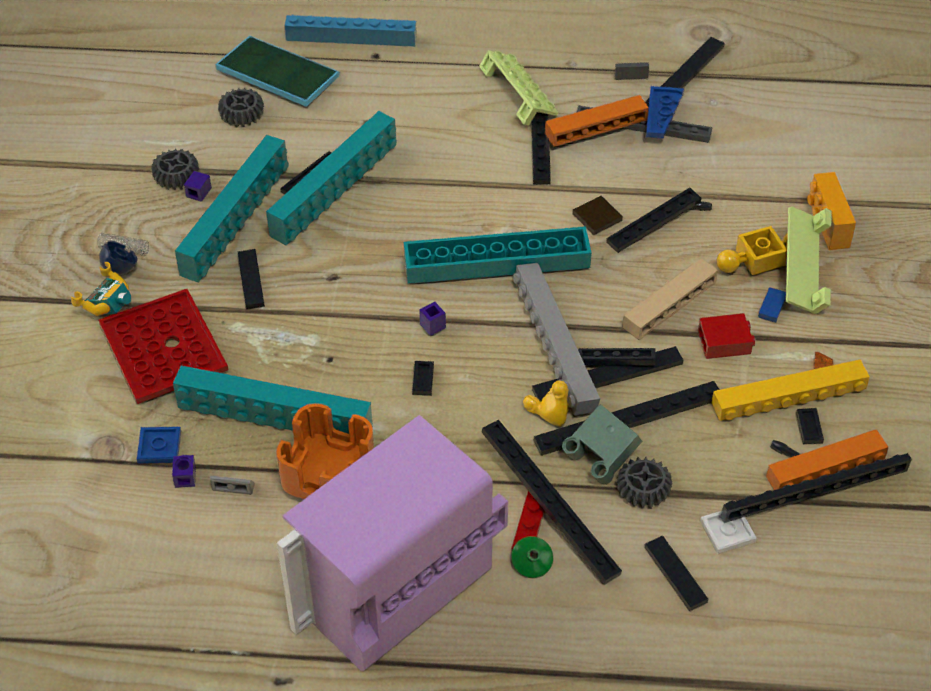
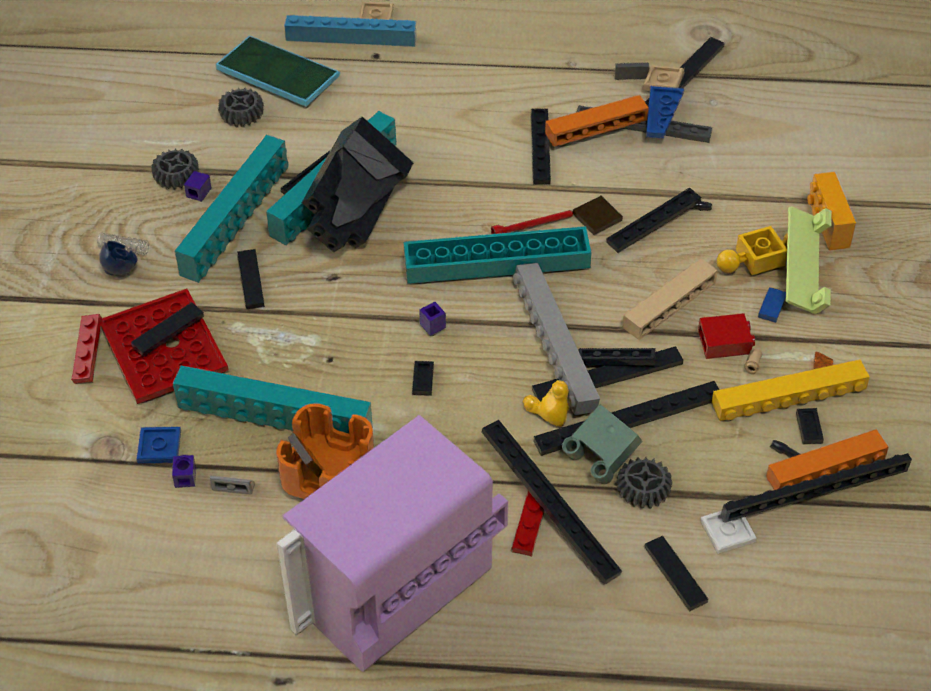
(86, 348): none -> red plate
(107, 297): torso -> none
(167, 329): none -> black tile
(306, 455): none -> dark brown tile
(354, 185): none -> black panel
(376, 10): none -> tan tile
(497, 229): none -> red piece
(525, 564): green dish -> none
(533, 97): yellowish green bracket -> none
(663, 77): none -> tan tile
(752, 364): none -> tan pin

